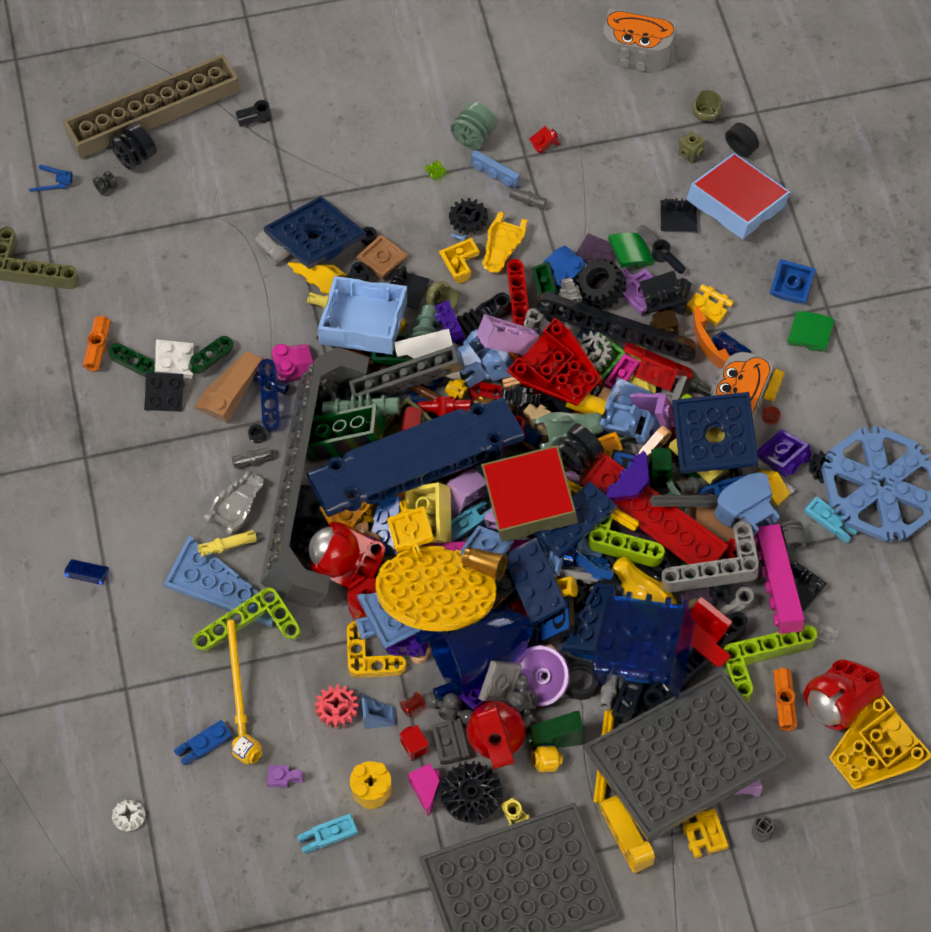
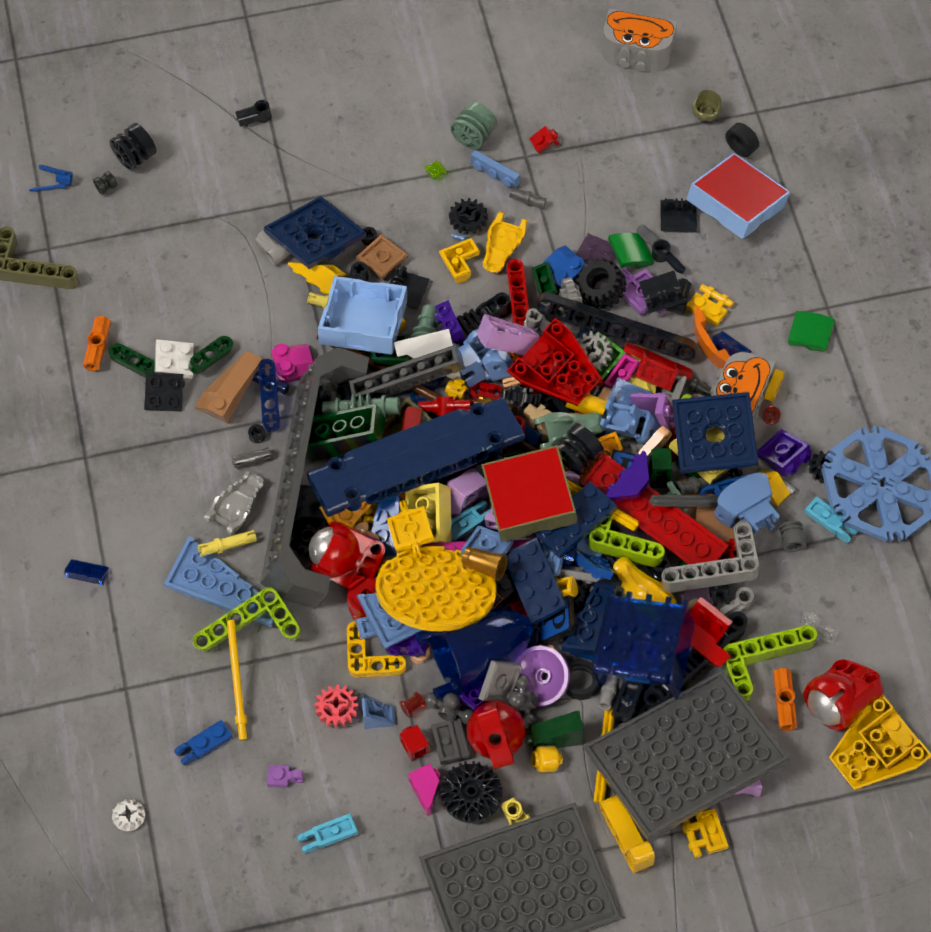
(152, 104): dark tan brick -> none
(246, 749): yellow head -> none
(370, 773): yellow brick -> none
(441, 292): olive hair -> none
(666, 321): dark brown brick -> none
(691, 147): olive brick -> none
(760, 832): dark grey wheel -> none
(779, 579): dark pink brick -> none
(792, 282): blue slope -> none
(807, 584): black hinge -> none

